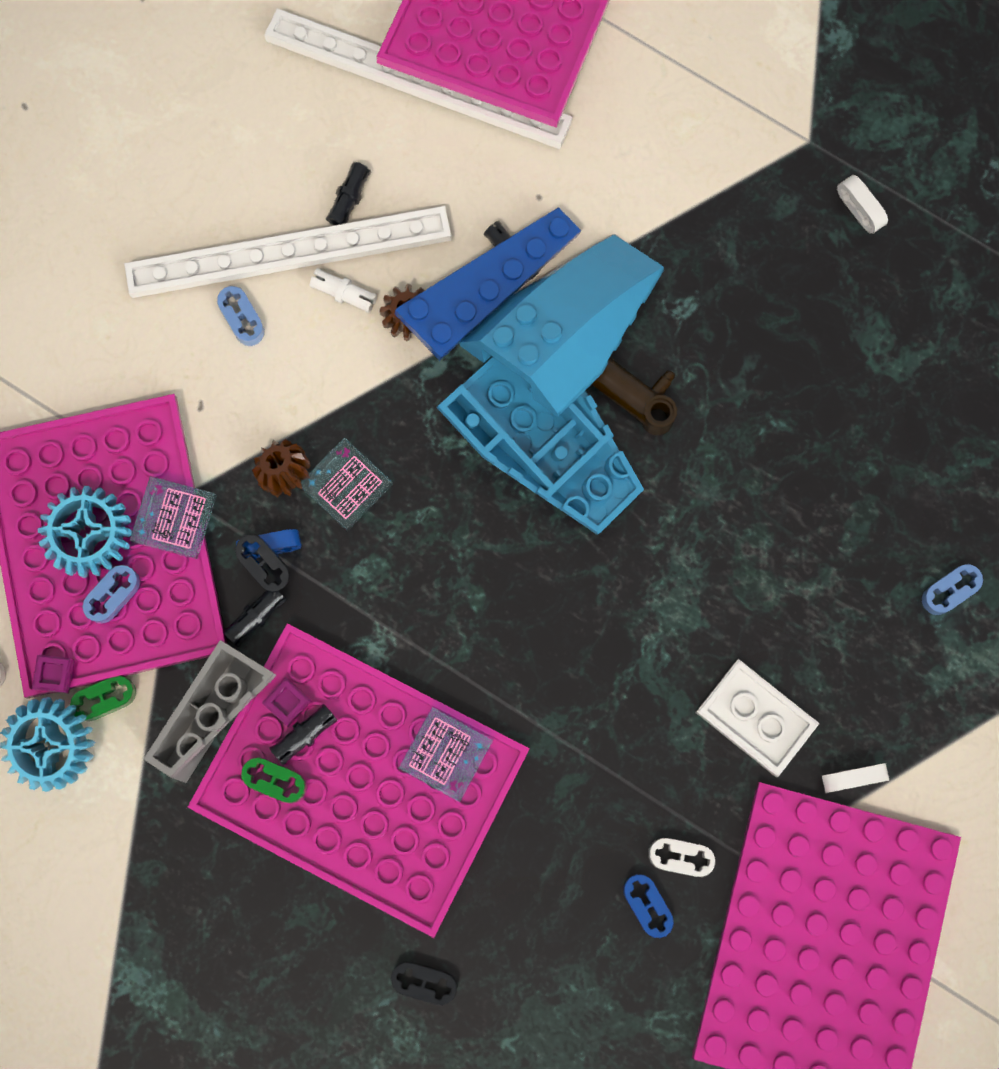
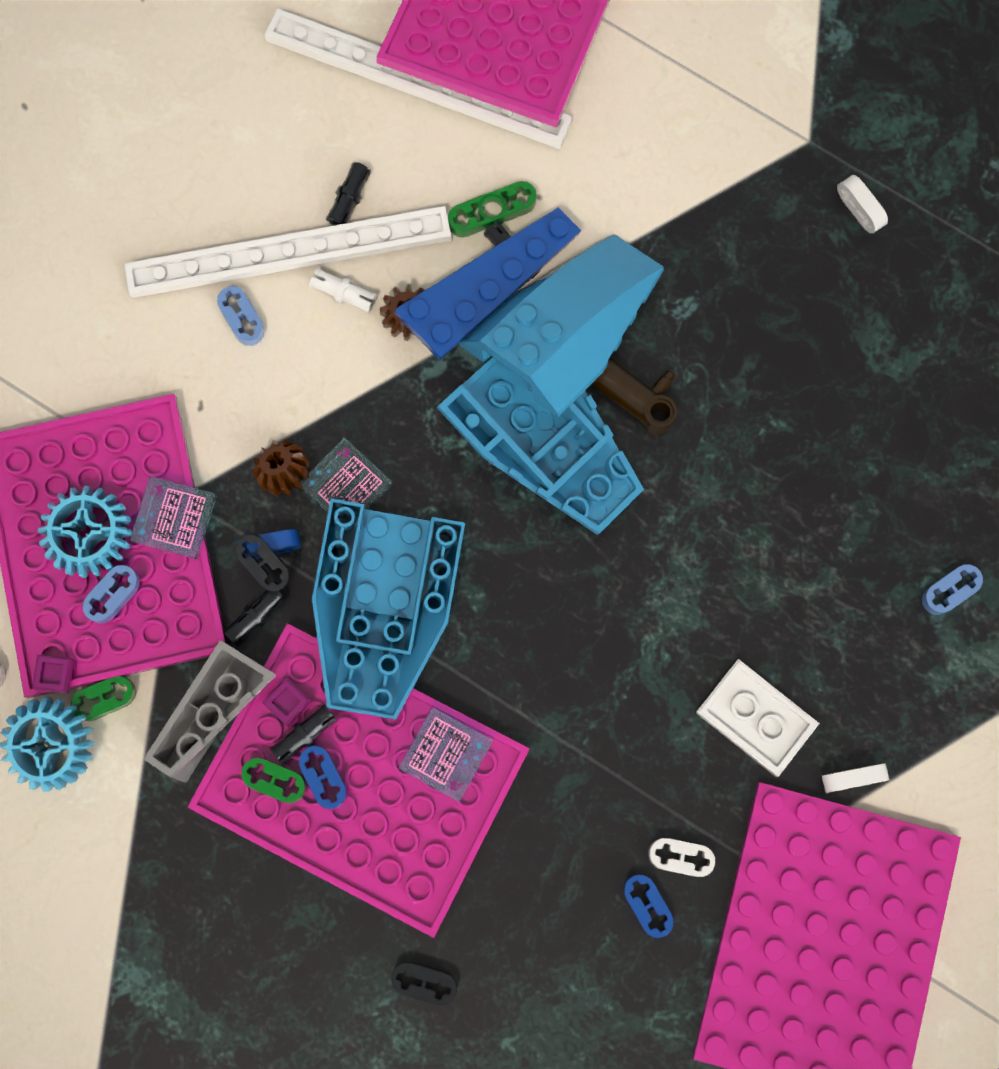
(315, 781): none -> blue beam
(381, 603): none -> dark azure wedge
(467, 208): none -> green beam

